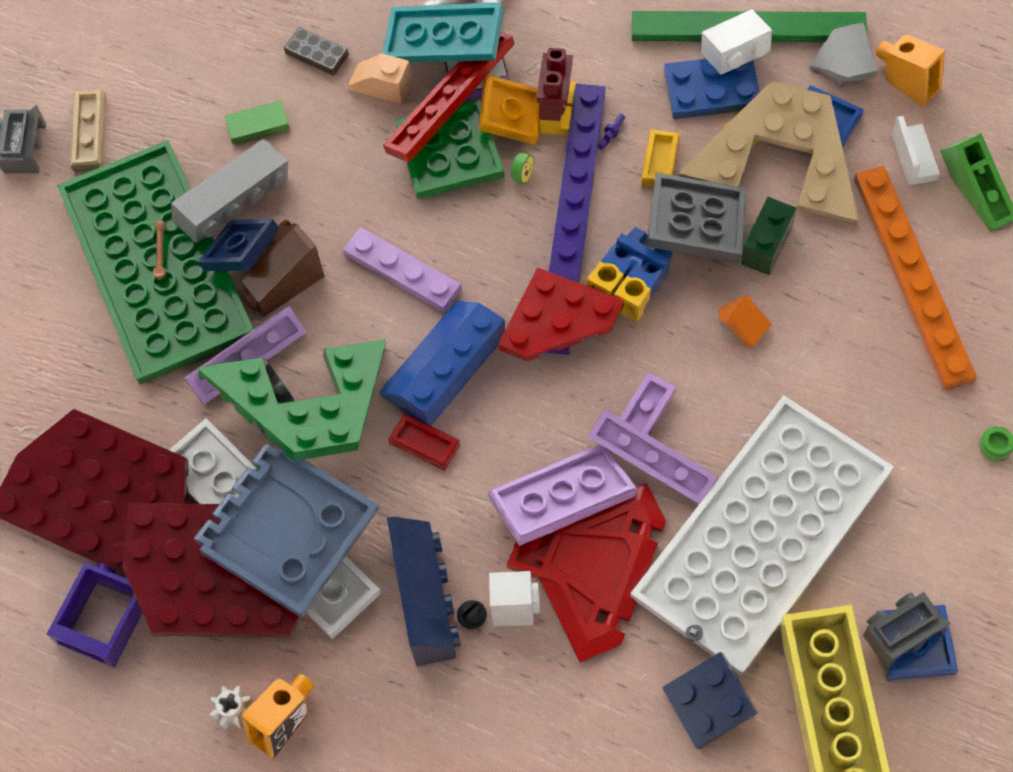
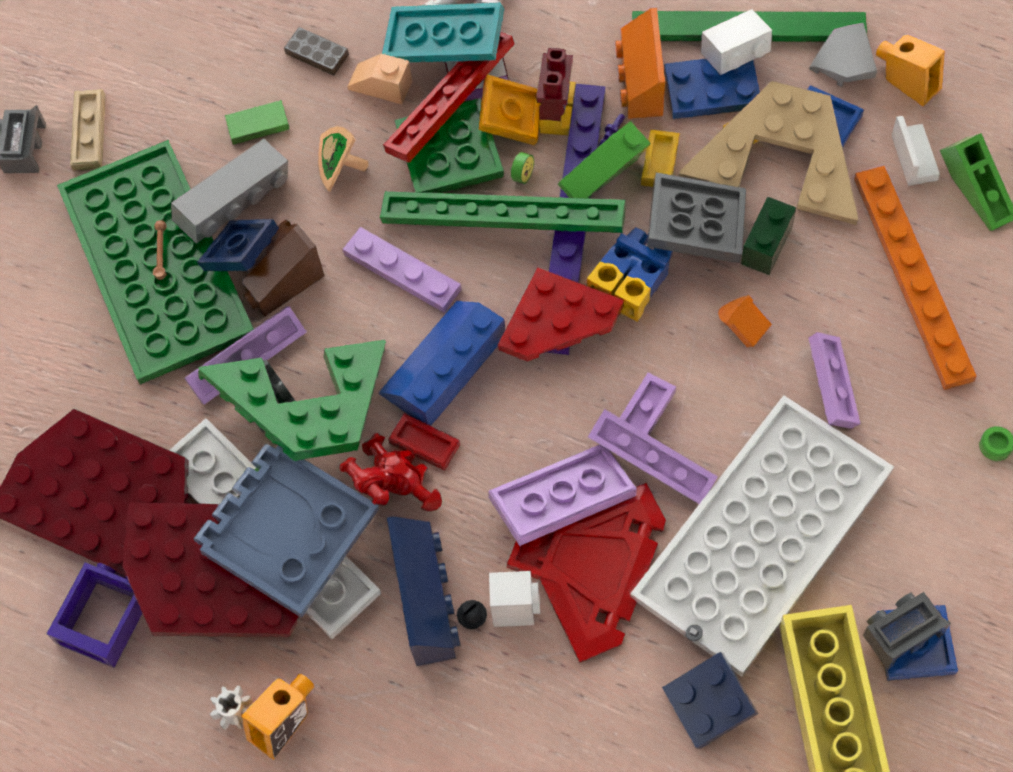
(335, 152): none -> shield
(390, 473): none -> red piece
(503, 211): none -> green plate
(605, 162): none -> bright green slope
(641, 67): none -> orange slope
(834, 380): none -> lavender plate

